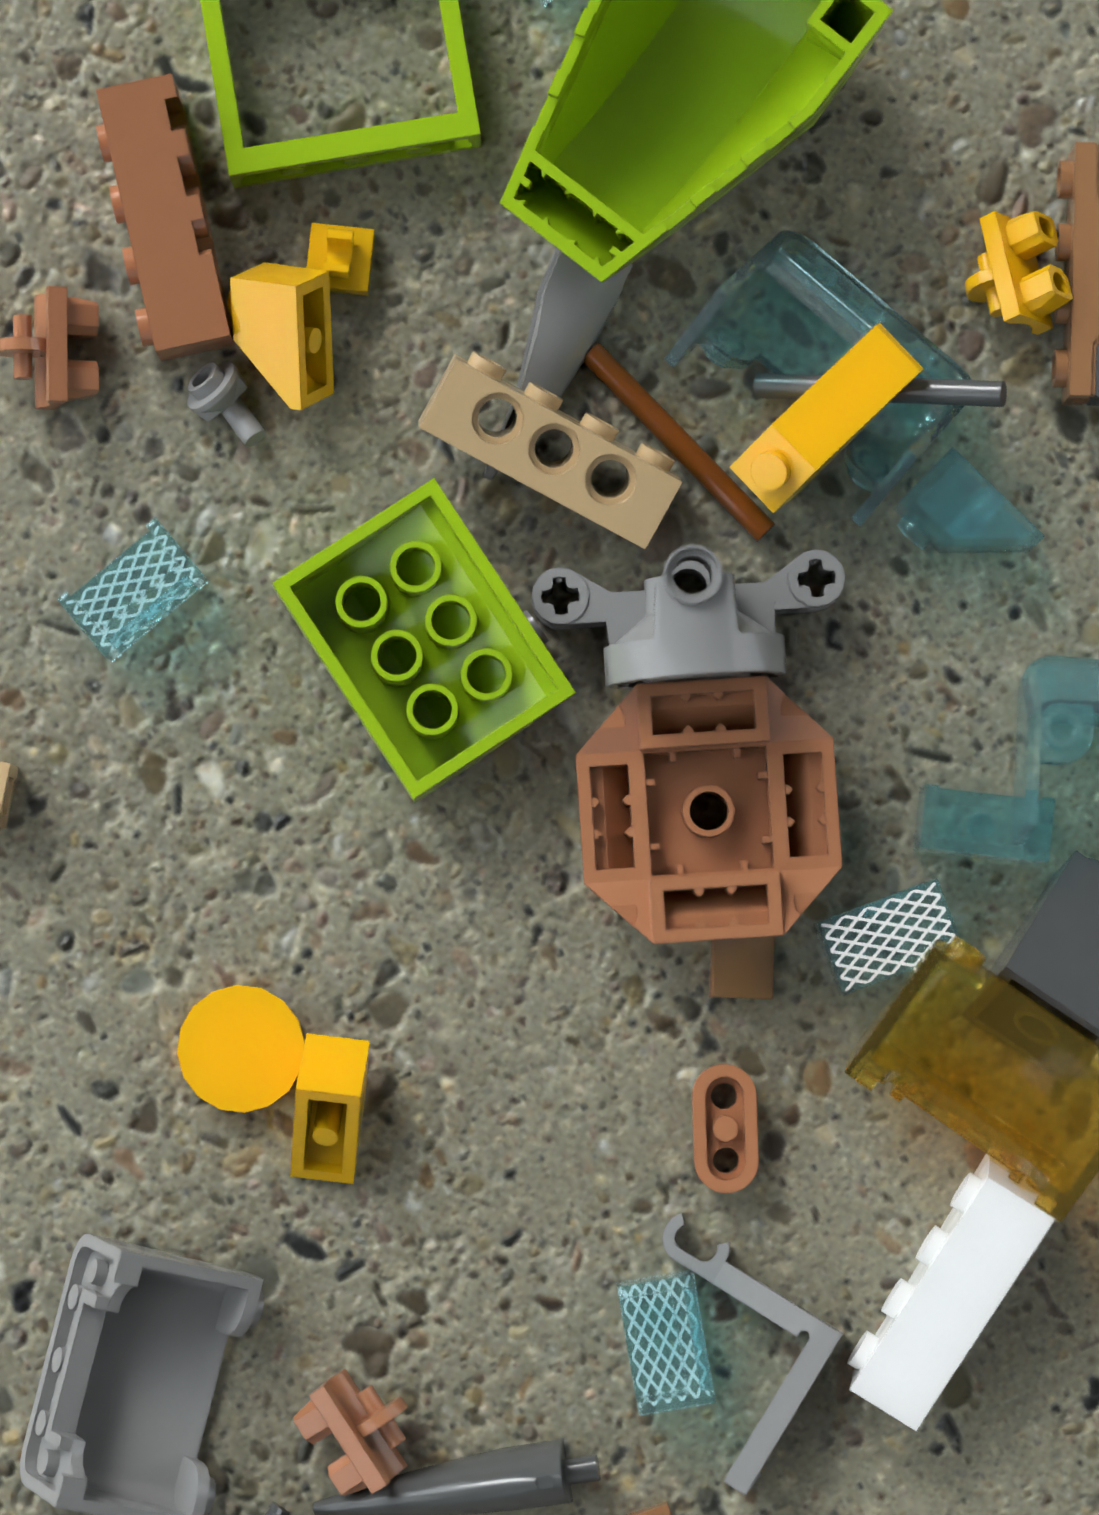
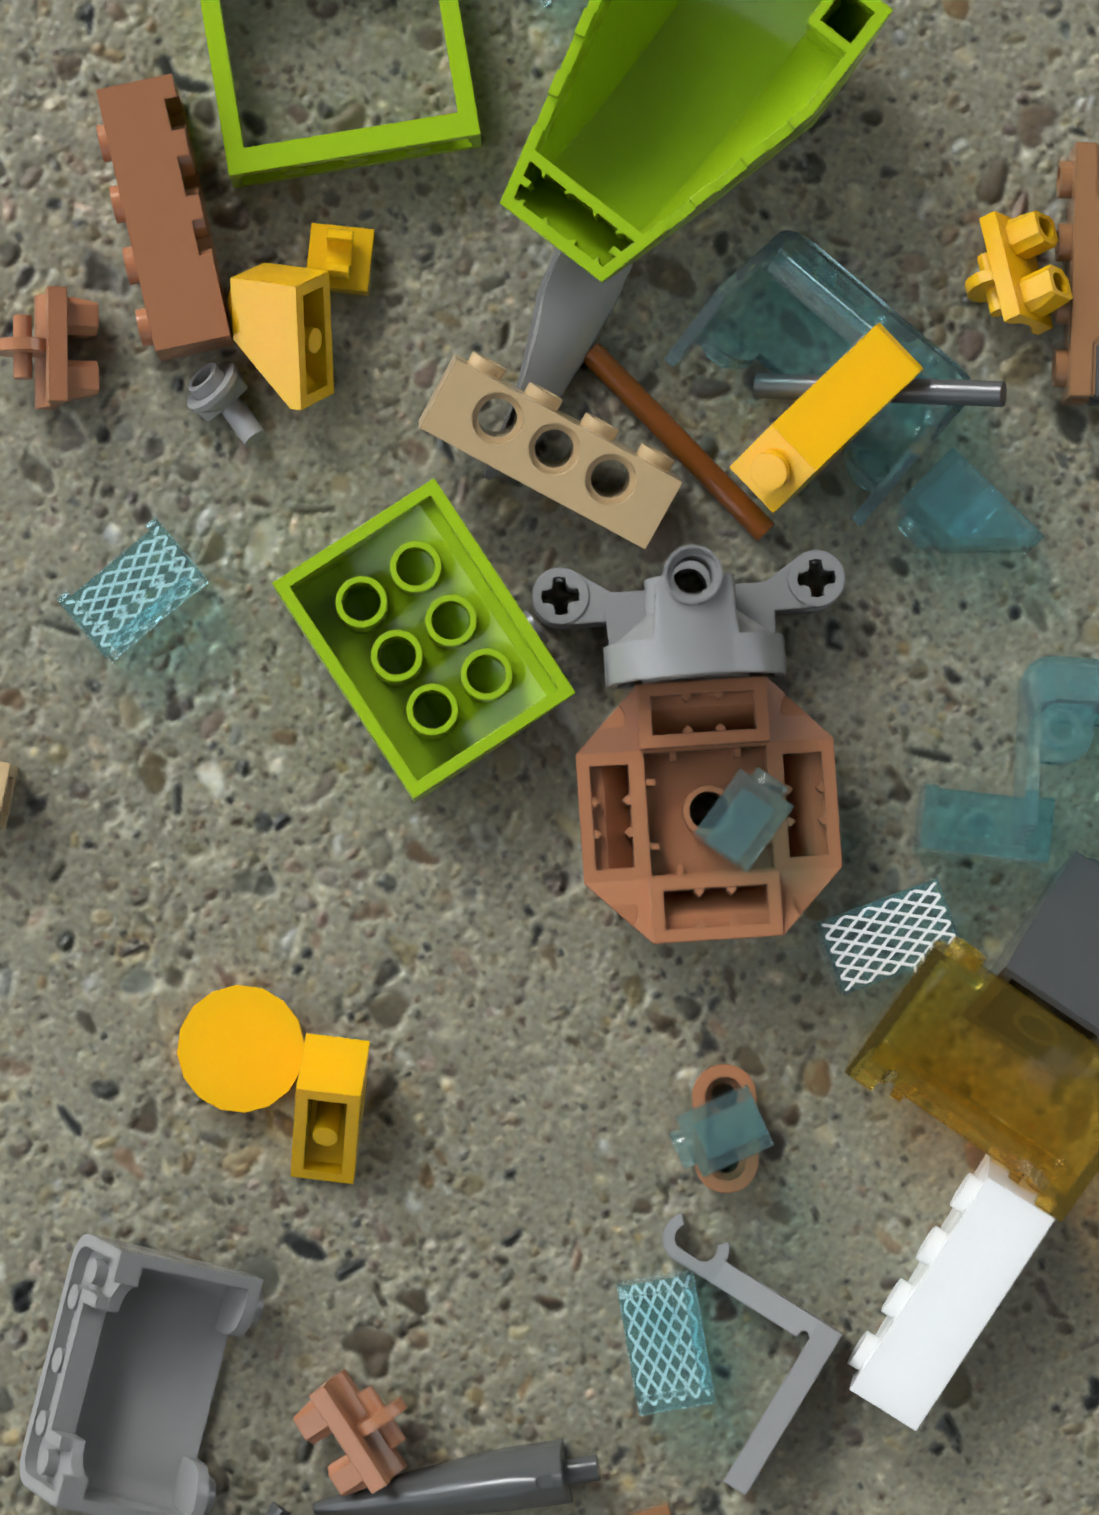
(720, 1131): none -> clear light blue brick
(742, 968): medium nougat slope -> none
(745, 818): none -> clear light blue brick

